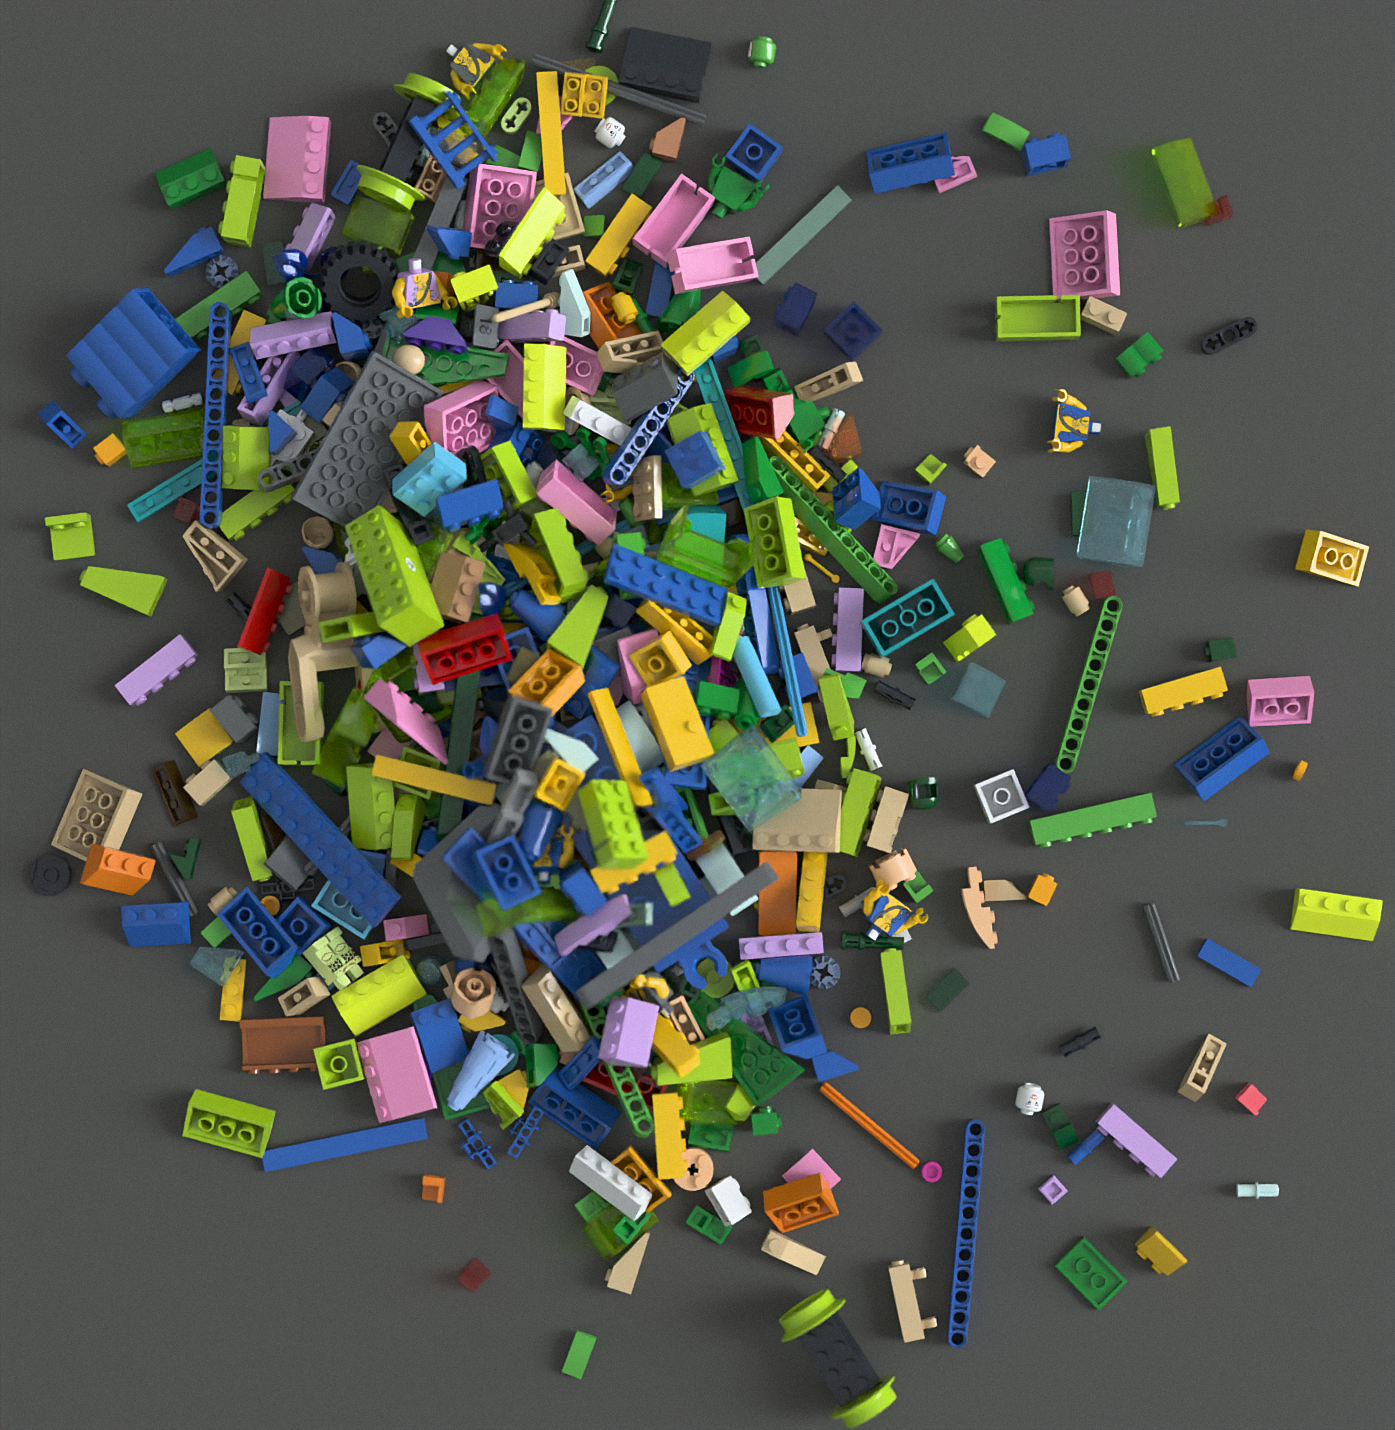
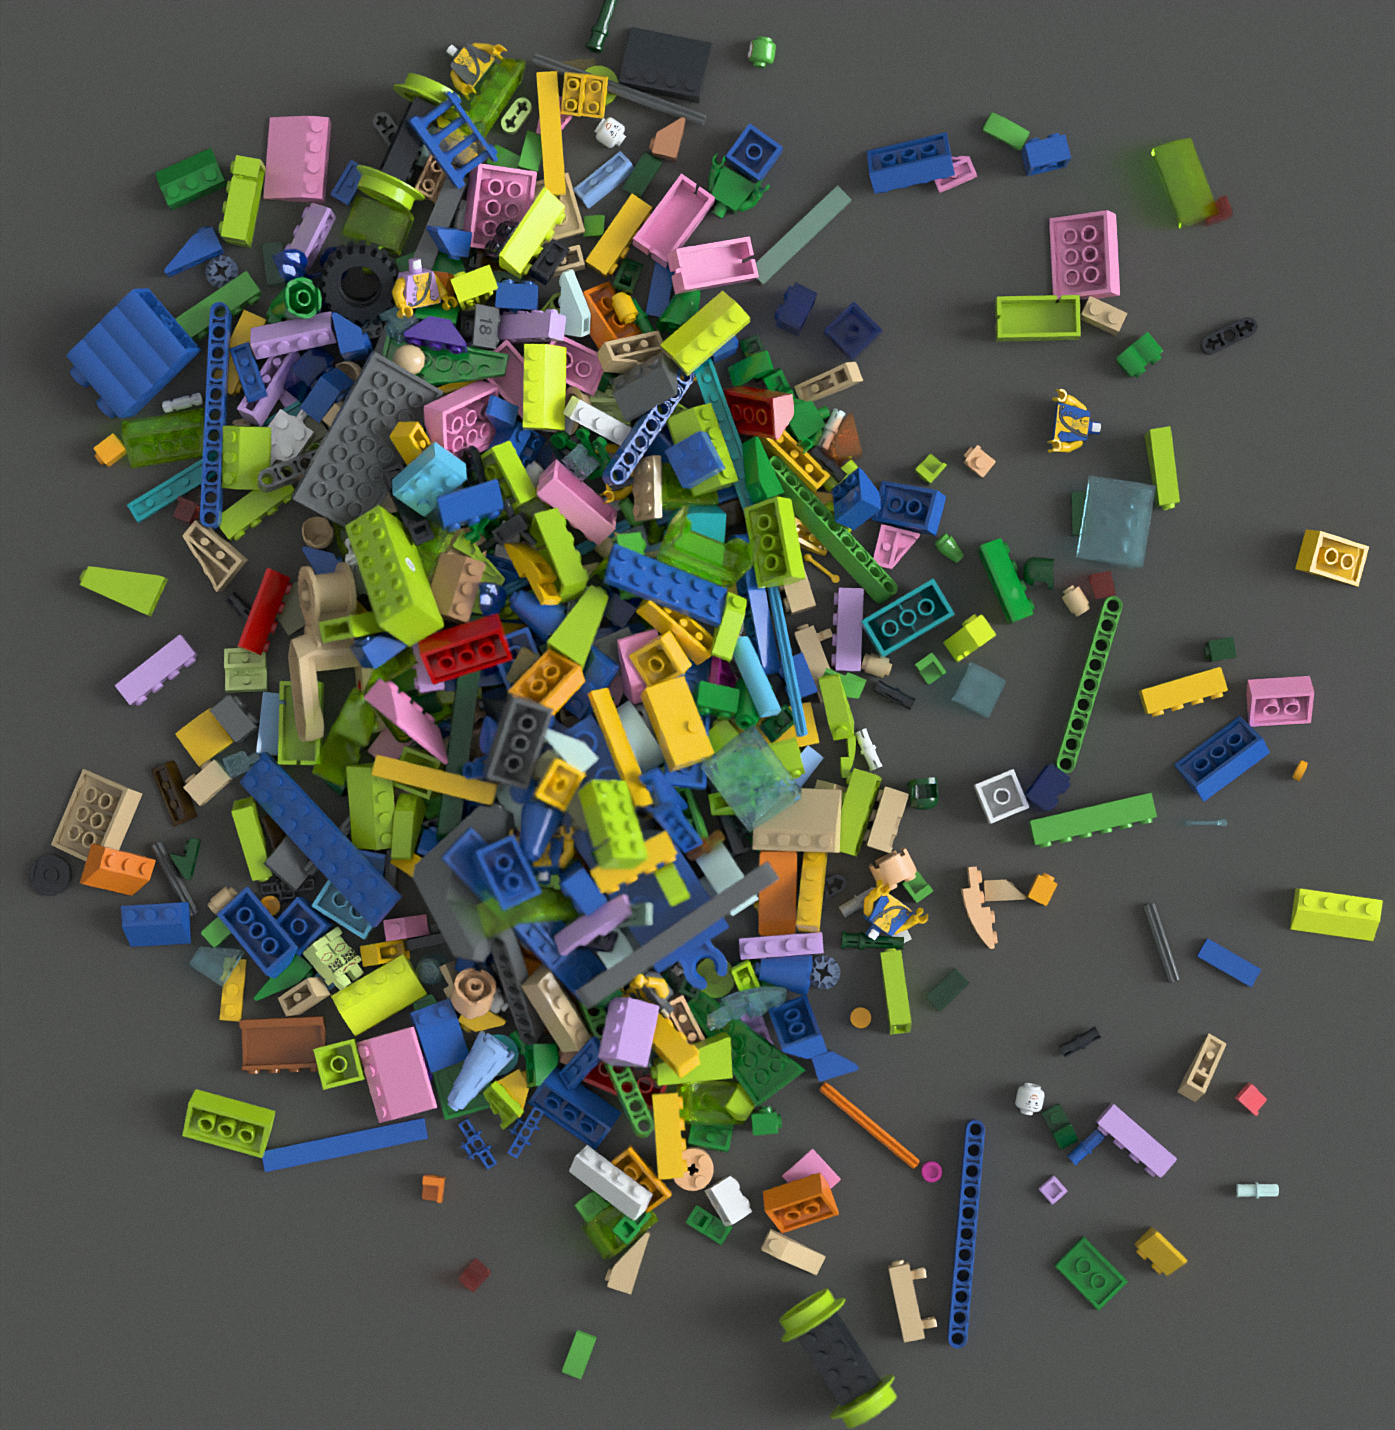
(62, 424): blue slope -> none
(71, 536): lime bracket -> none
(279, 433): blue slope -> none
(516, 800): light grey slope -> none
(549, 301): tan piece -> none

